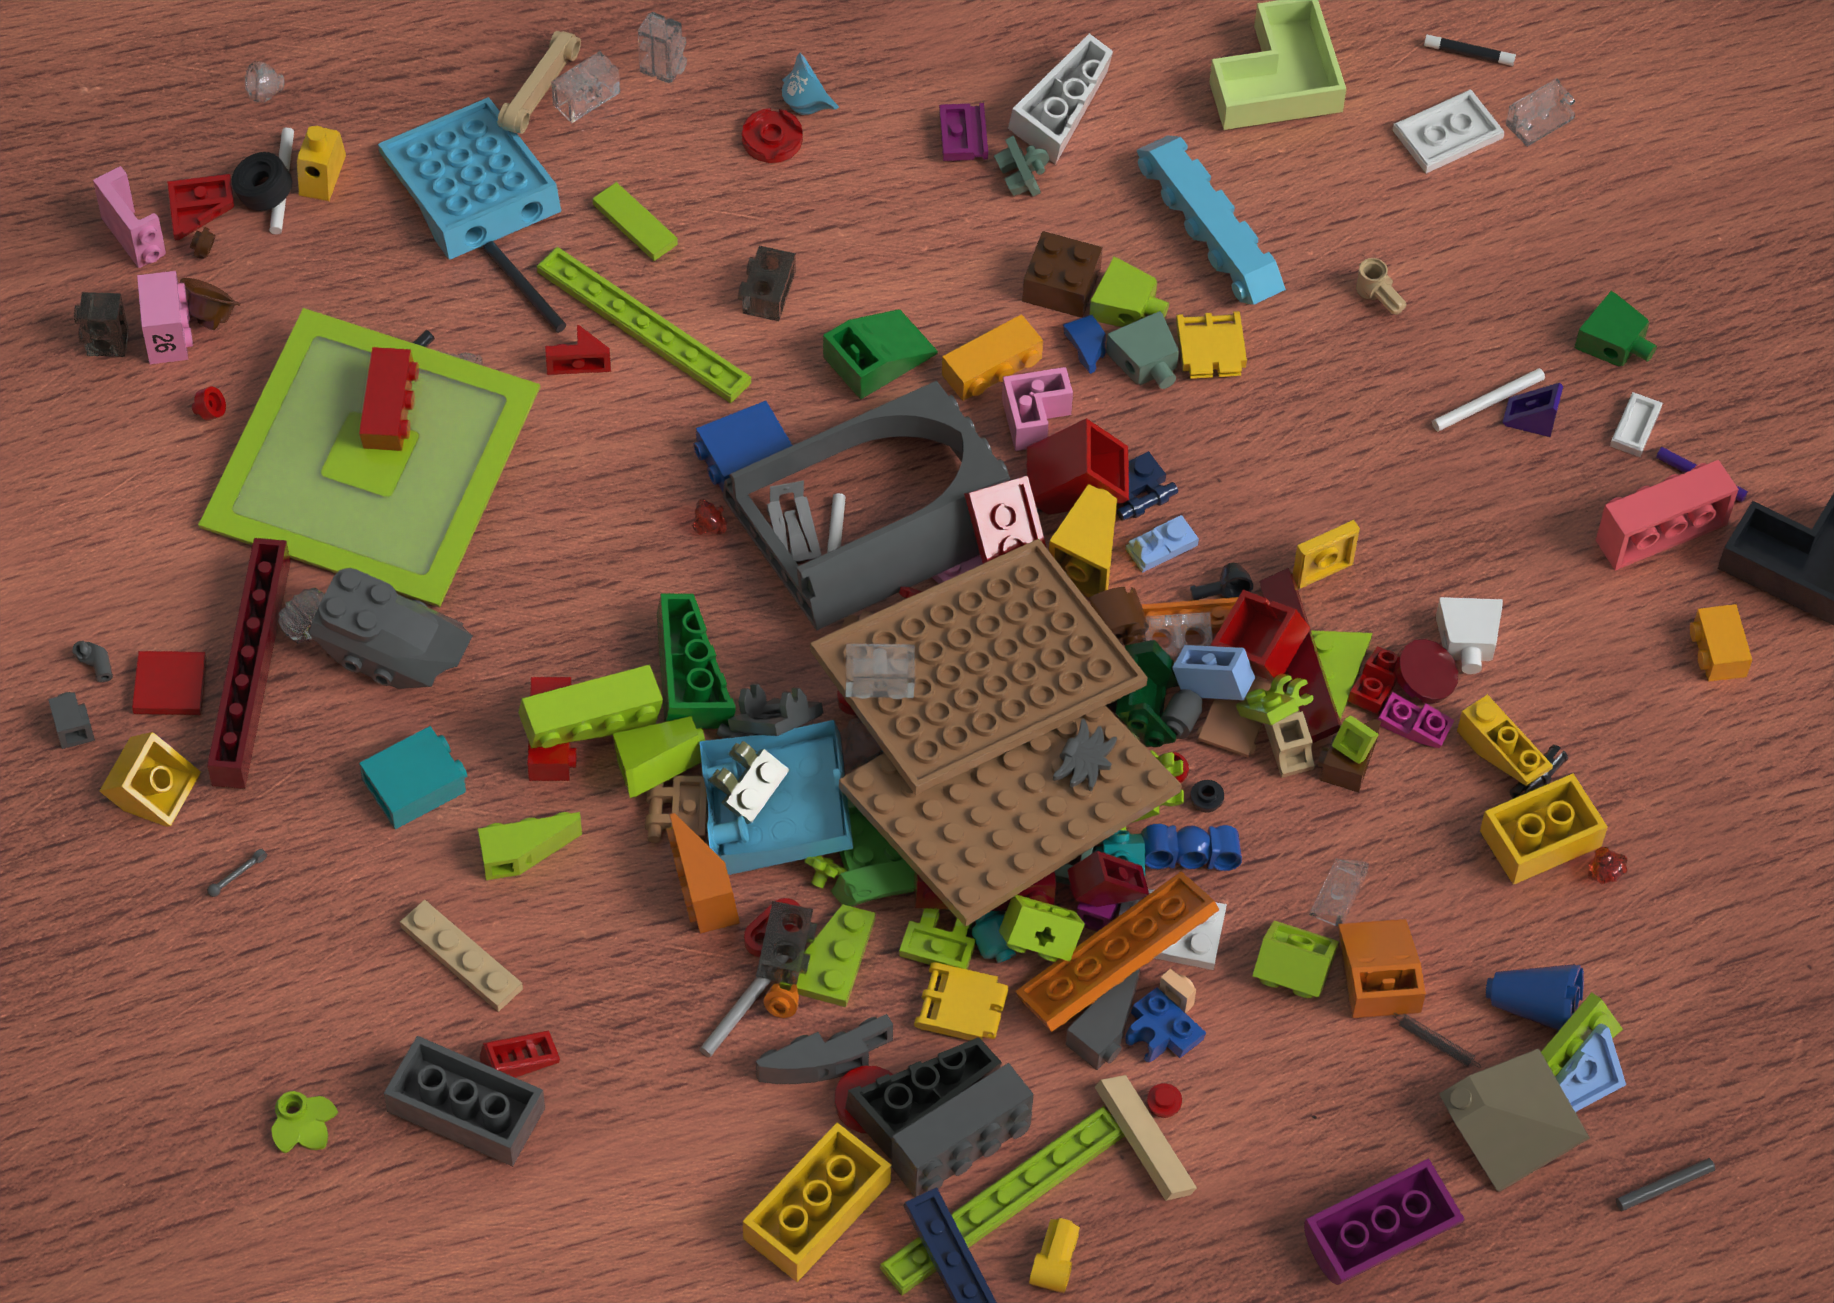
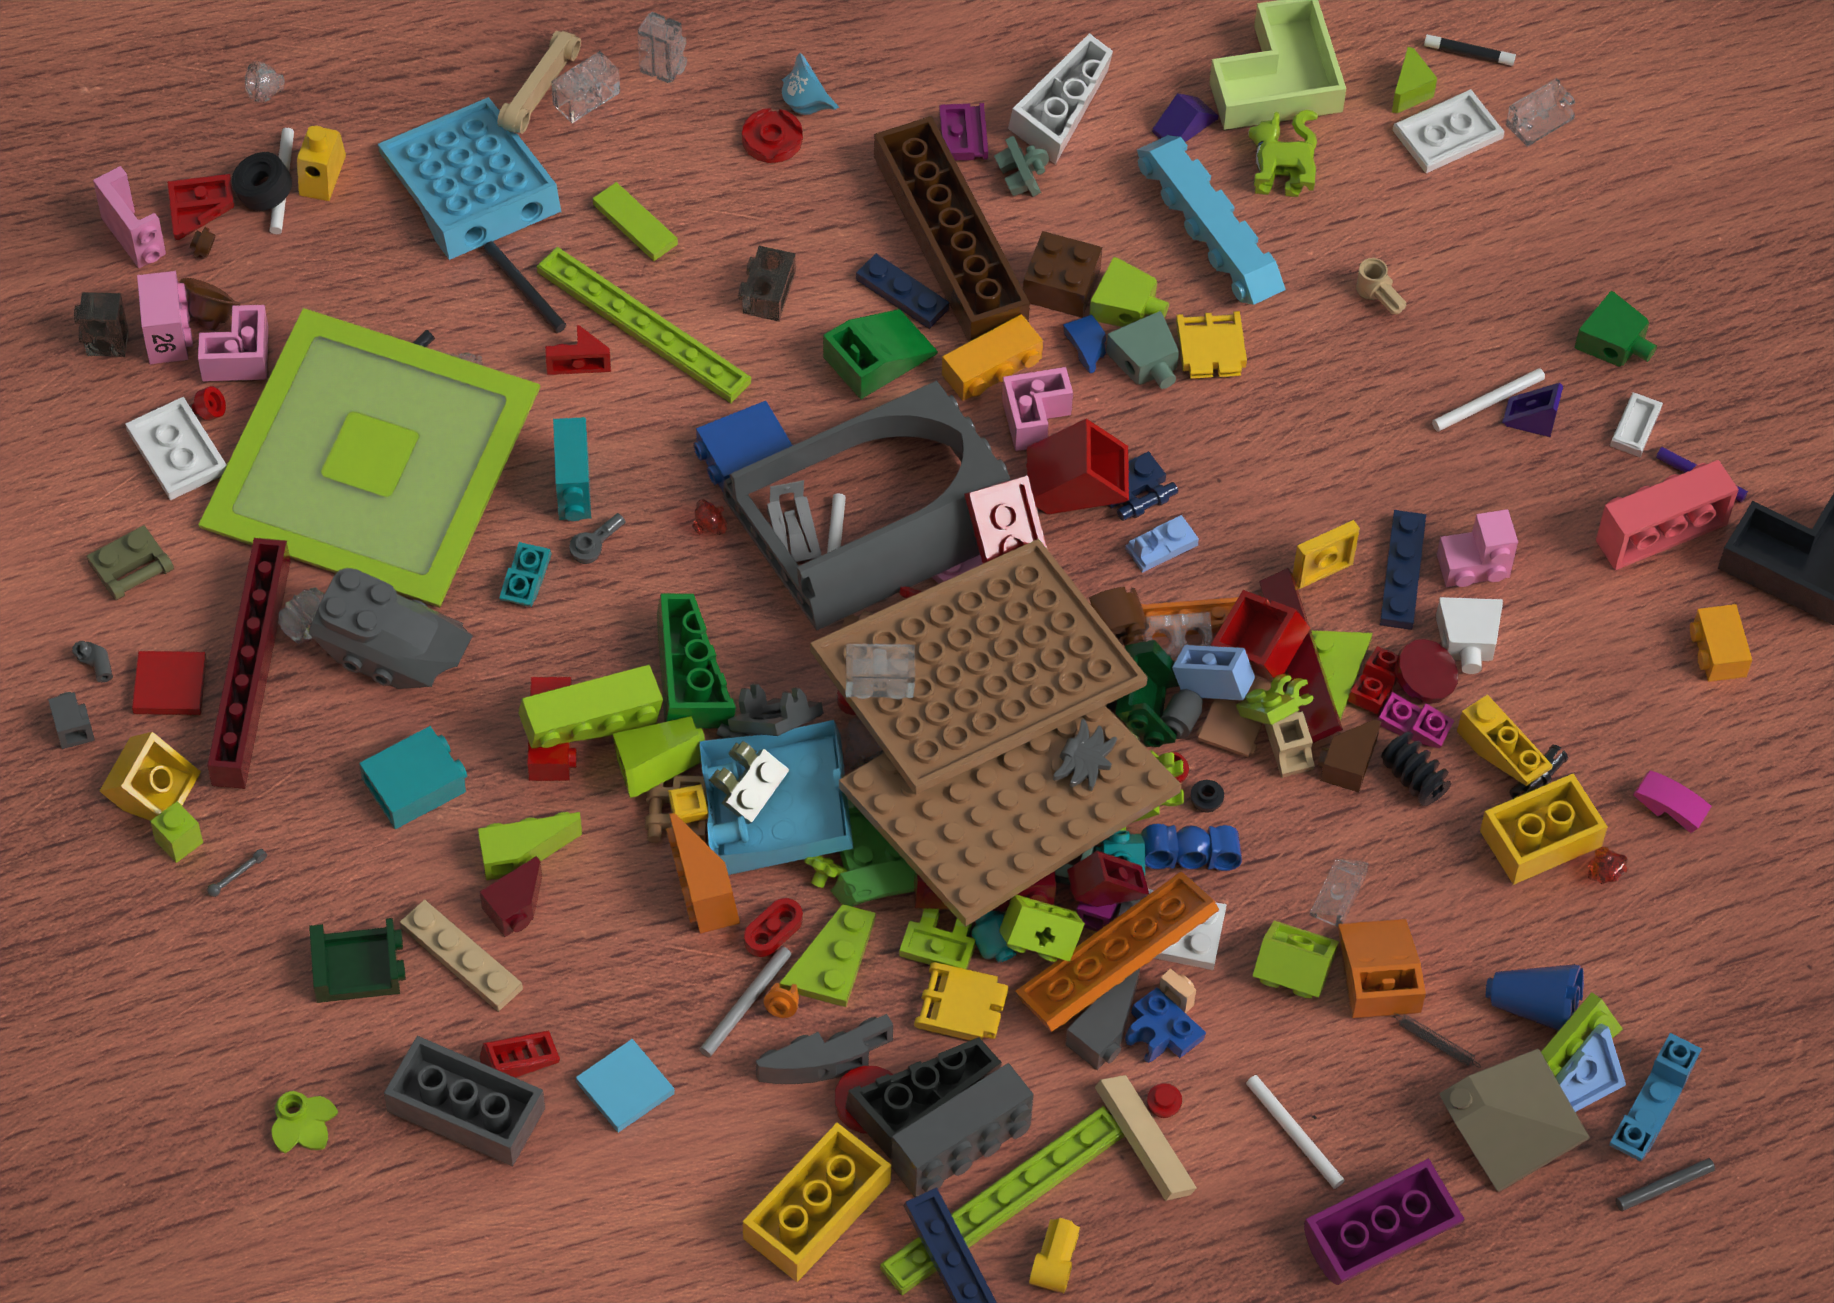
(125, 556): none -> olive plate
(176, 448): none -> white plate
(176, 831): none -> lime brick
(236, 353): none -> bright pink brick
(356, 963): none -> dark green panel
(388, 399): red brick -> none
(513, 898): none -> dark red slope
(526, 574): none -> teal slope
(572, 468): none -> teal brick
(588, 546): none -> dark grey plate
(625, 1085): none -> medium azure tile
(689, 803): none -> yellow tile
(782, 942): clear smoke brick -> none
(902, 291): none -> dark blue plate
(949, 227): none -> reddish brown brick
(1086, 541): yellow slope -> none
(1184, 118): none -> dark purple slope
(1232, 582): black bar -> none
(1284, 158): none -> lime animal
(1295, 1131): none -> white bar
(1354, 739): lime tile -> none
(1403, 570): none -> dark blue plate
(1414, 770): none -> black piece
(1415, 83): none -> lime slope
(1481, 554): none -> bright pink brick
(1657, 1098): none -> dark azure slope
(1666, 795): none -> dark pink slope

